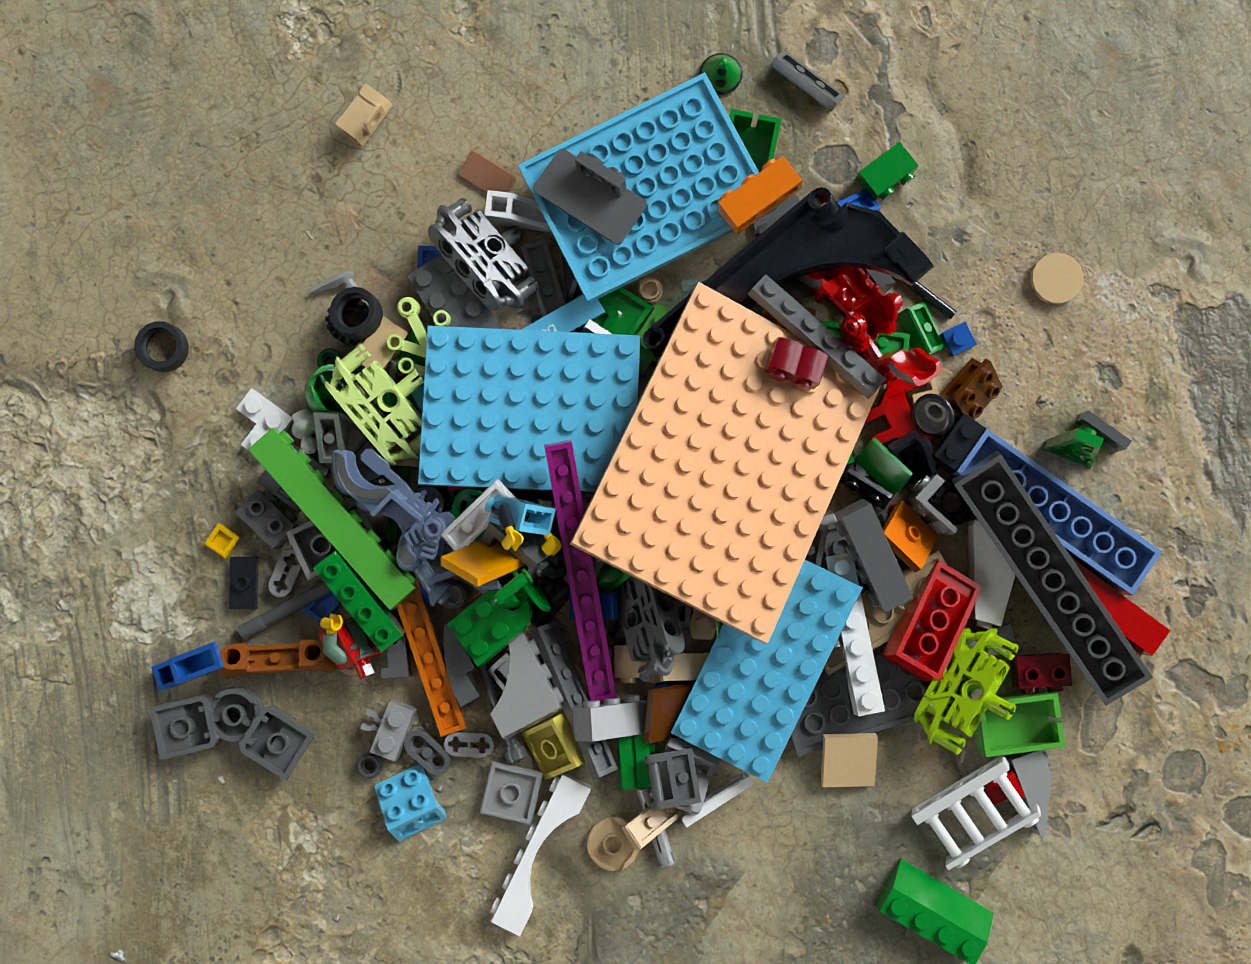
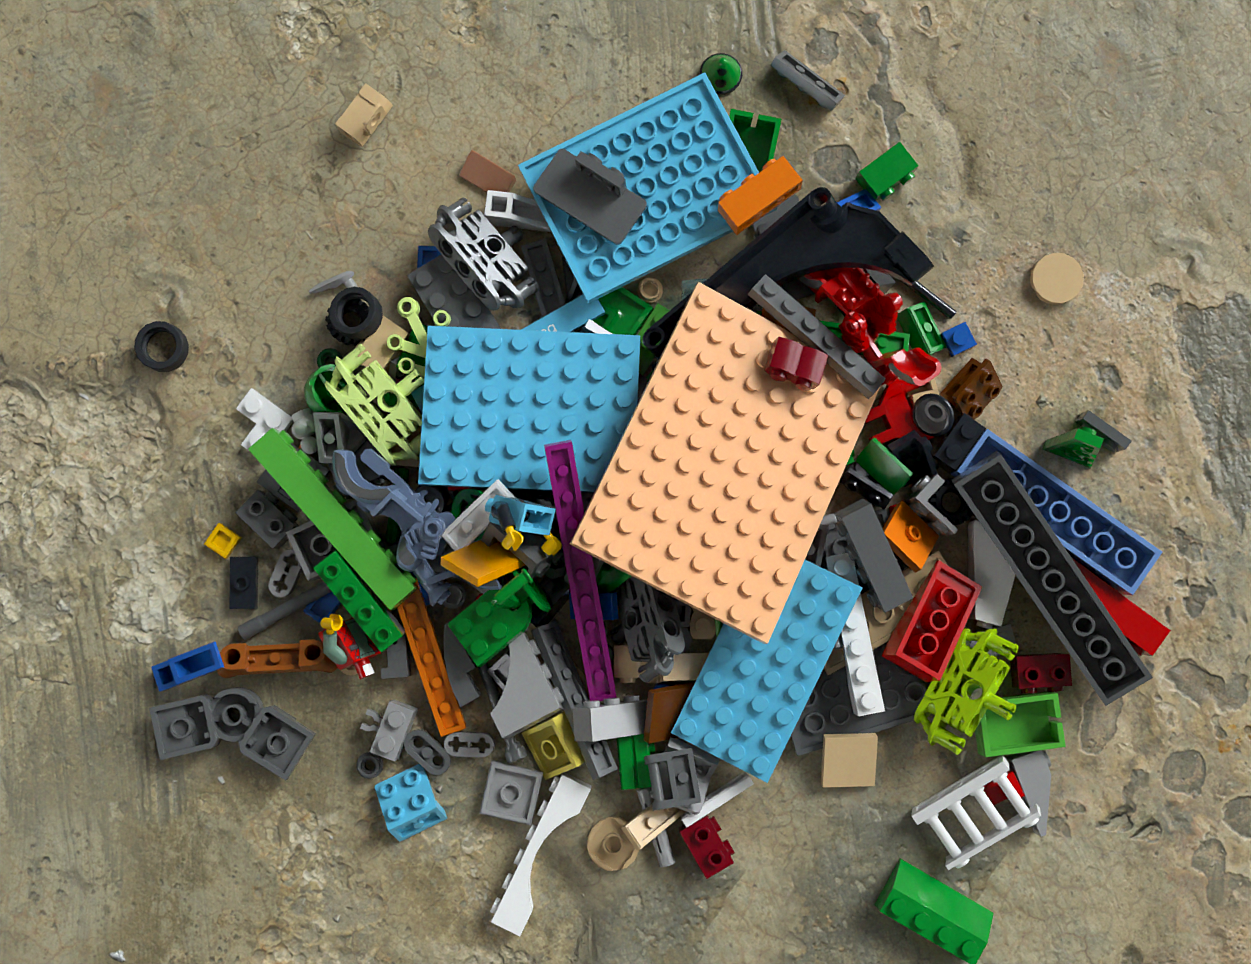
(707, 846): none -> dark red brick

